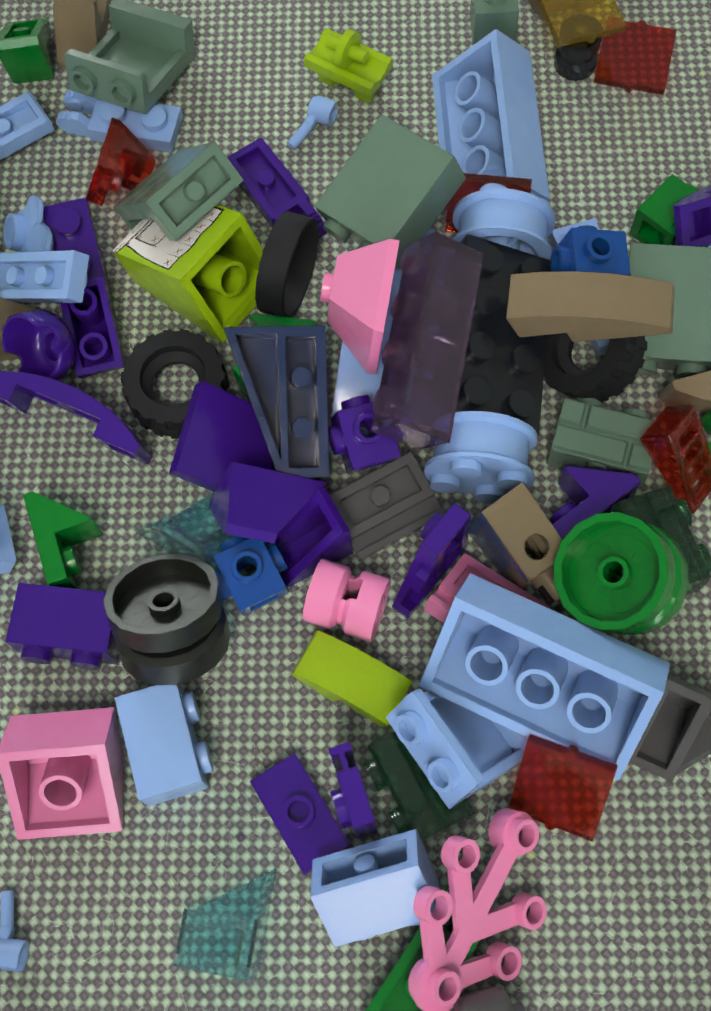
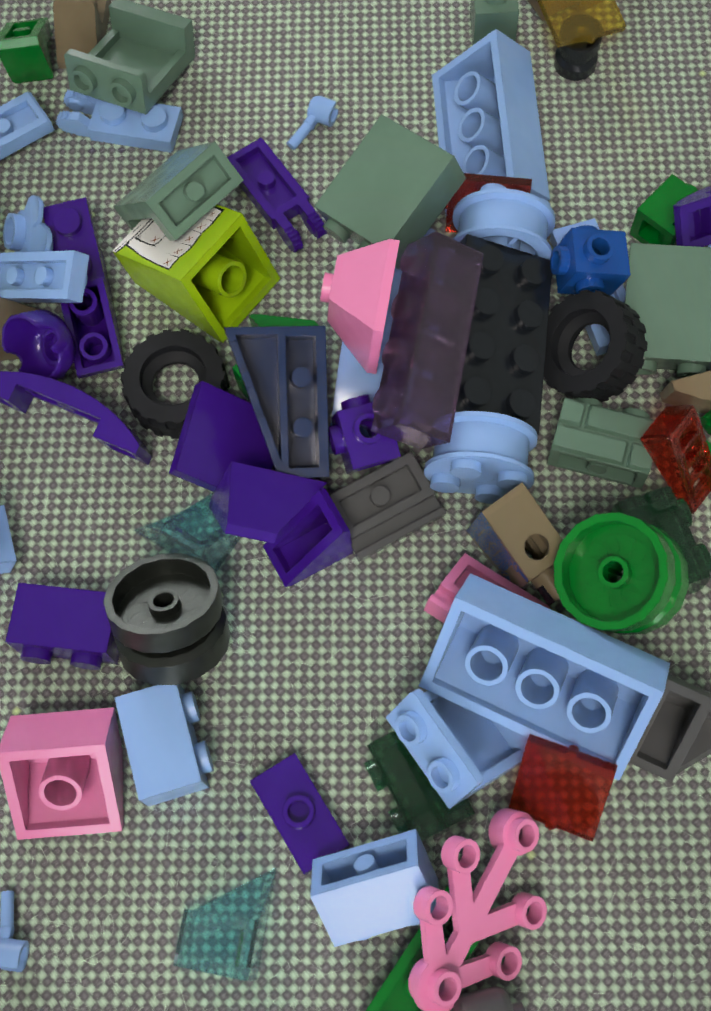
(55, 533): green slope -> none
(120, 163): clear red slope -> none
(254, 590): blue brick -> none
(287, 264): black tyre -> none
(346, 599): bright pink wheel -> none
(348, 62): lime hips -> none
(351, 676): lime slope -> none
(351, 798): dark purple plate -> none
(441, 546): dark purple wing -> none
(589, 305): dark tan slope -> none
(592, 493): dark purple slope -> none
(636, 58): clear red piece -> none

